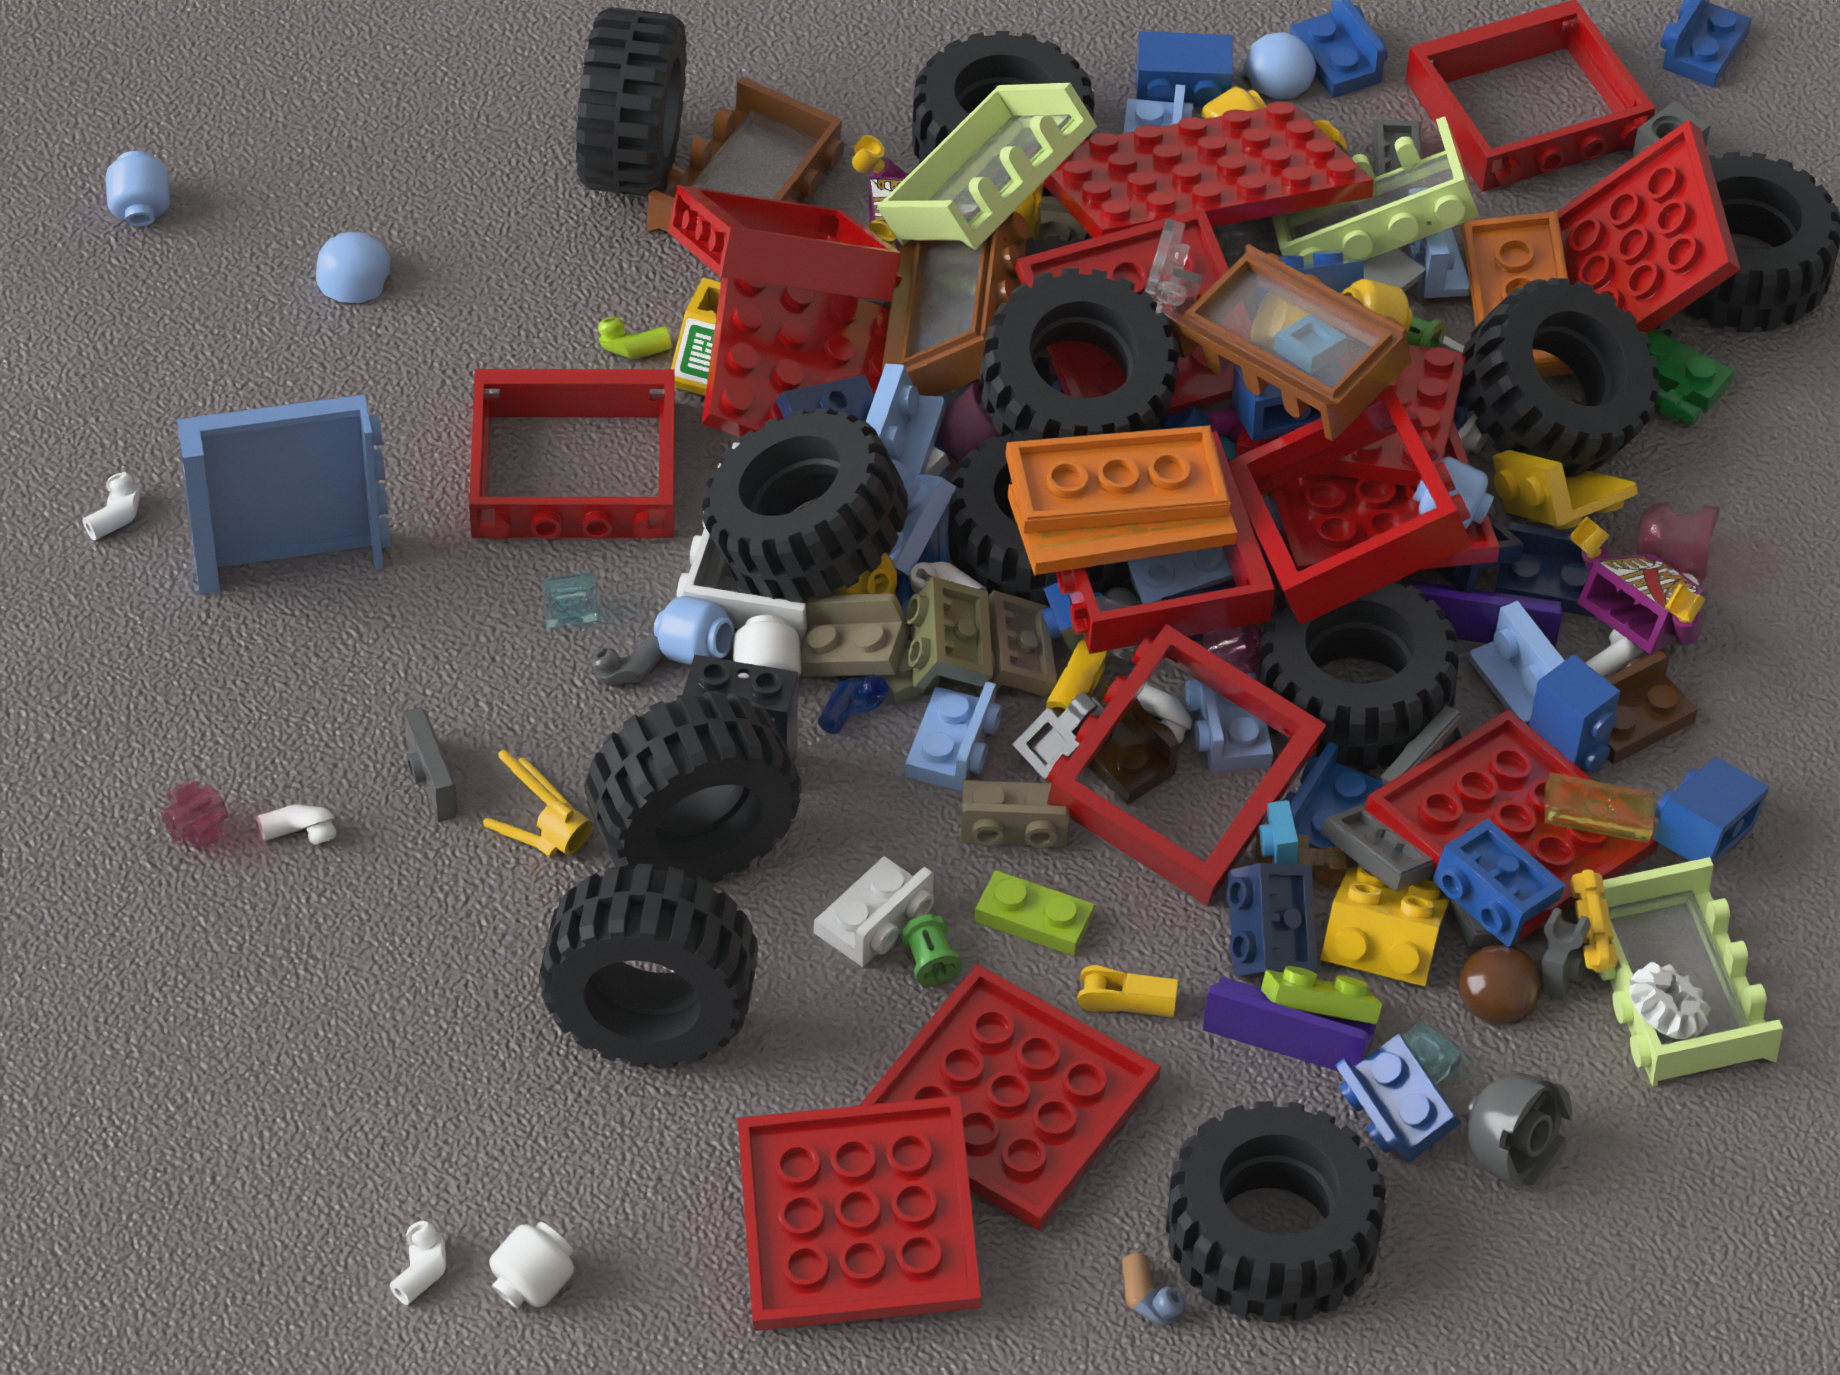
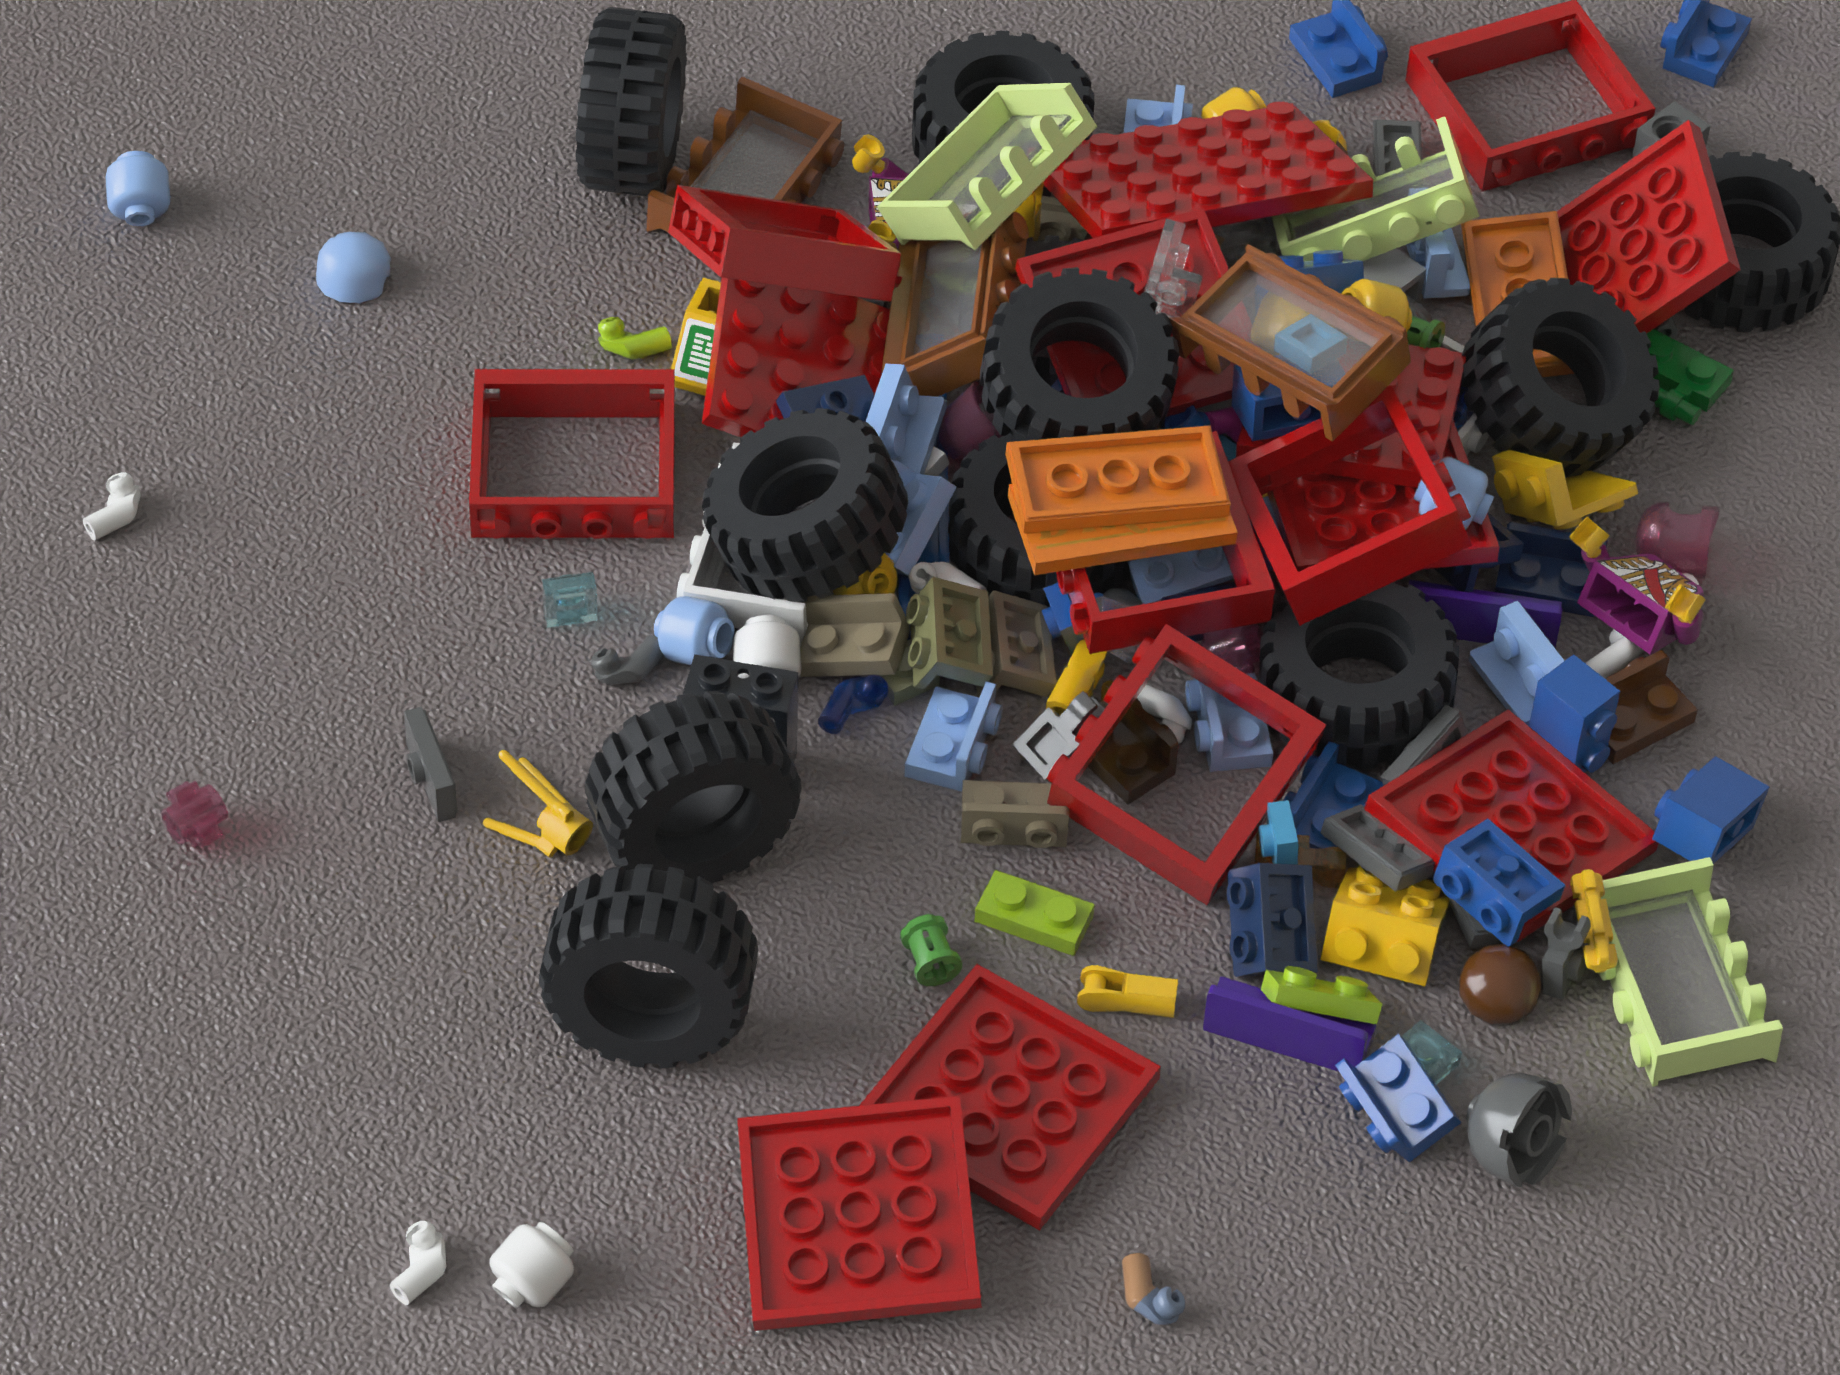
(283, 484): medium blue panel -> none
(296, 818): white arm -> none
(875, 910): white bracket -> none
(1185, 59): blue brick -> none
(1261, 1269): black tyre -> none
(1279, 66): light blue hair -> none
(1599, 807): clear yellow plate -> none
(1655, 997): white gear -> none

